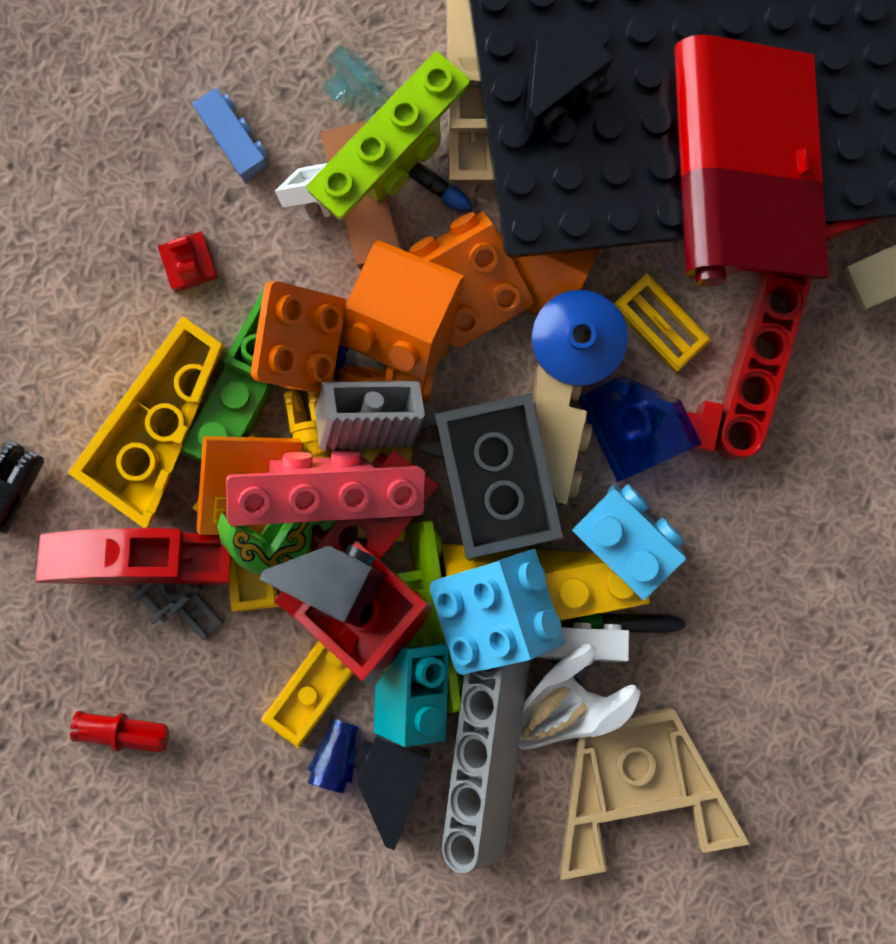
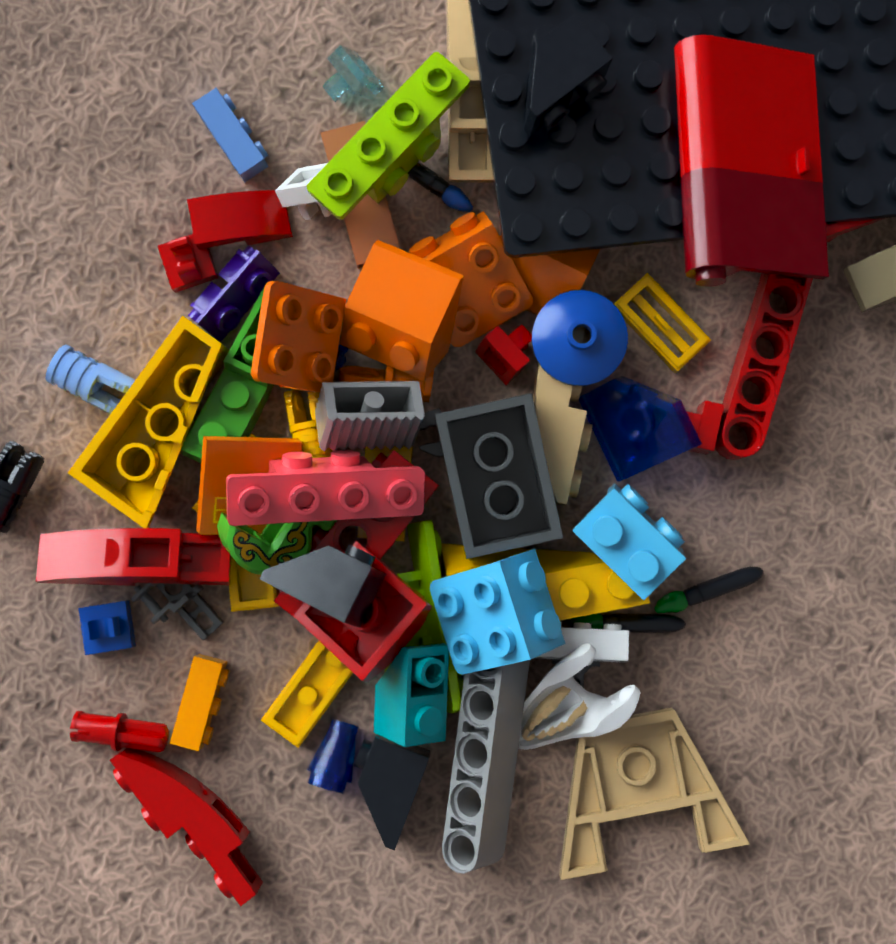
(86, 378): none -> light blue hinge
(107, 627): none -> blue tile
(179, 800): none -> red slope
(200, 702): none -> light orange piece
(221, 309): none -> dark purple hinge
(238, 217): none -> red slope
(505, 352): none -> red tile
(679, 600): none -> black piece

